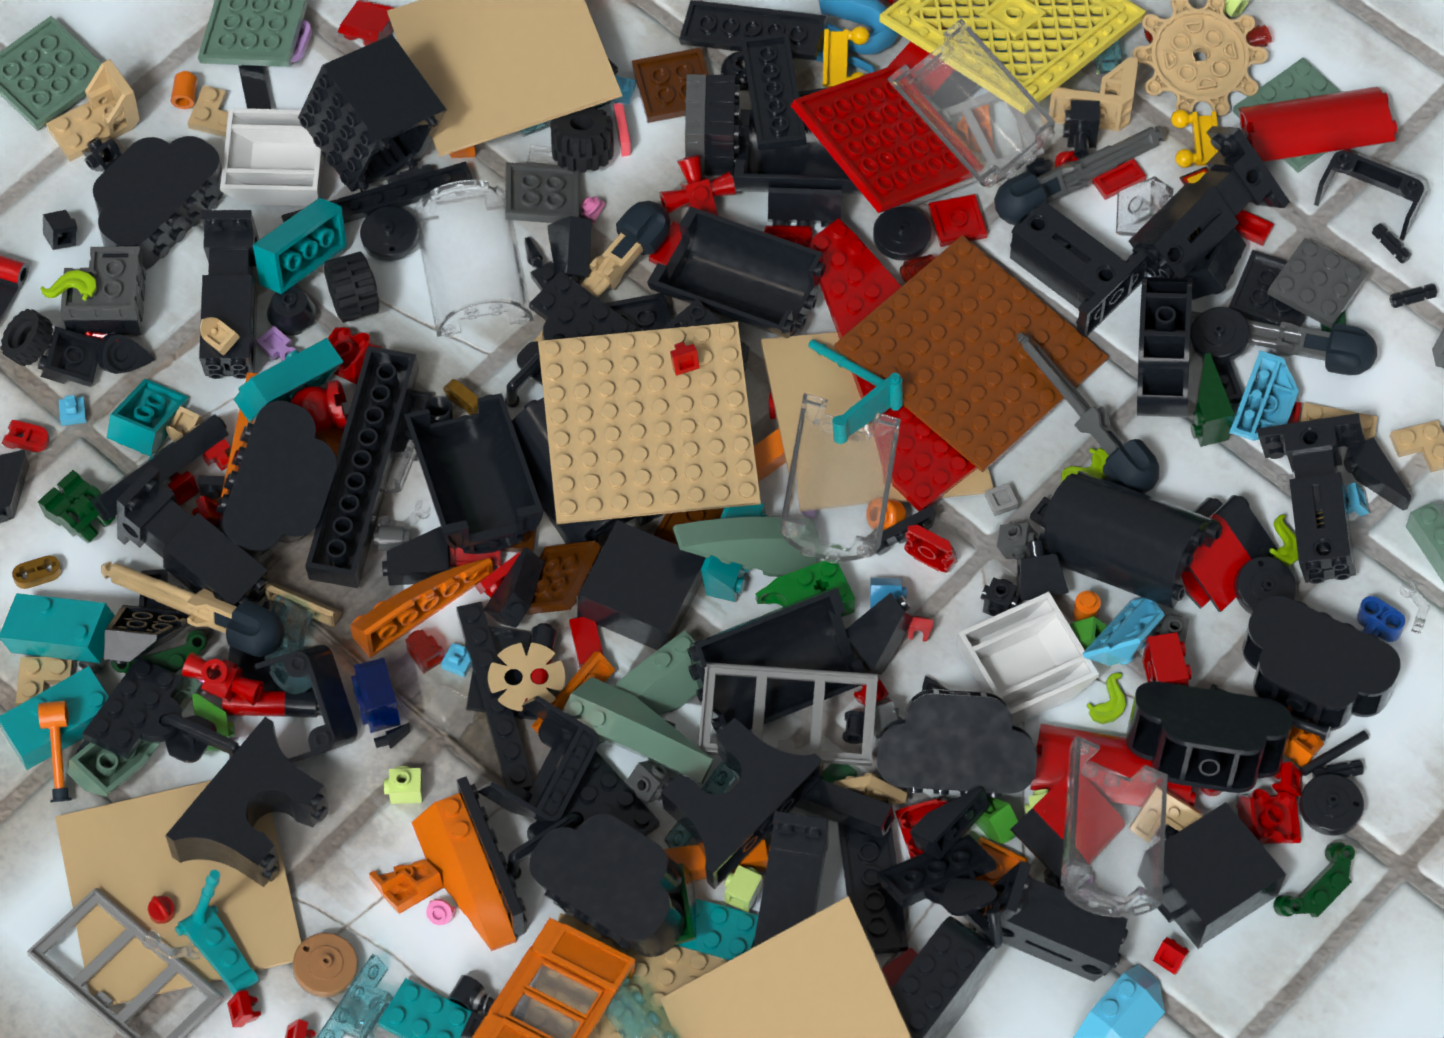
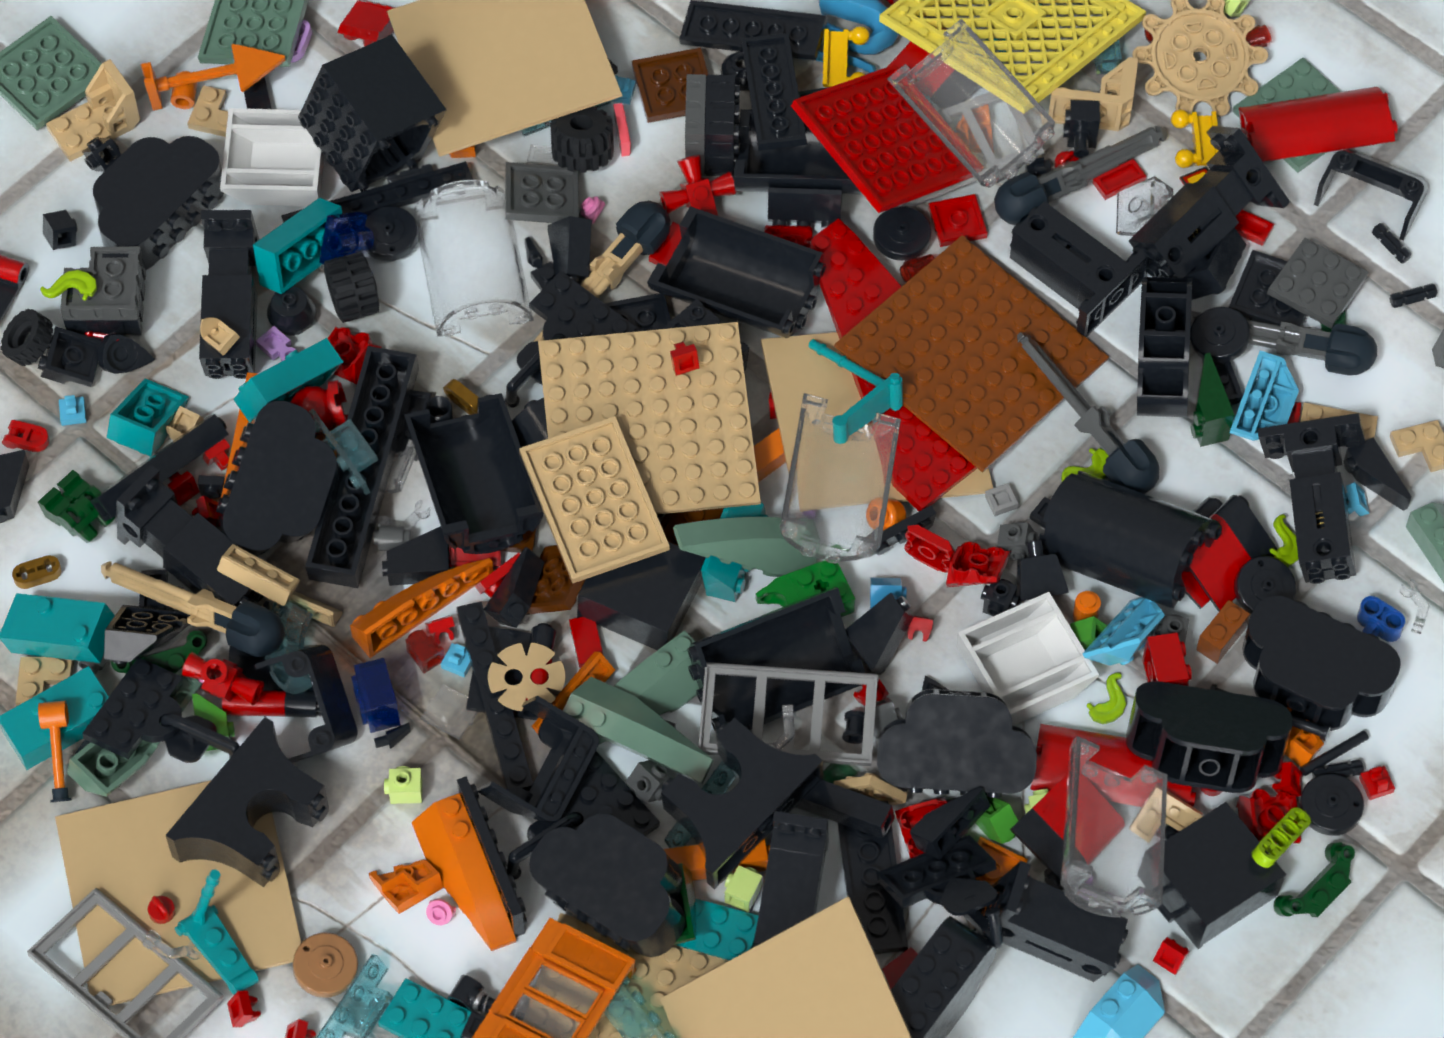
(249, 66): none -> orange piece
(258, 574): none -> tan slope
(345, 235): none -> clear blue plate
(350, 447): none -> clear light blue bracket
(440, 625): none -> red tile
(594, 499): none -> tan plate
(789, 730): none -> clear arm
(976, 565): none -> red slope
(1223, 632): none -> dark orange piece
(1280, 836): none -> lime beam
(1376, 782): none -> red tile

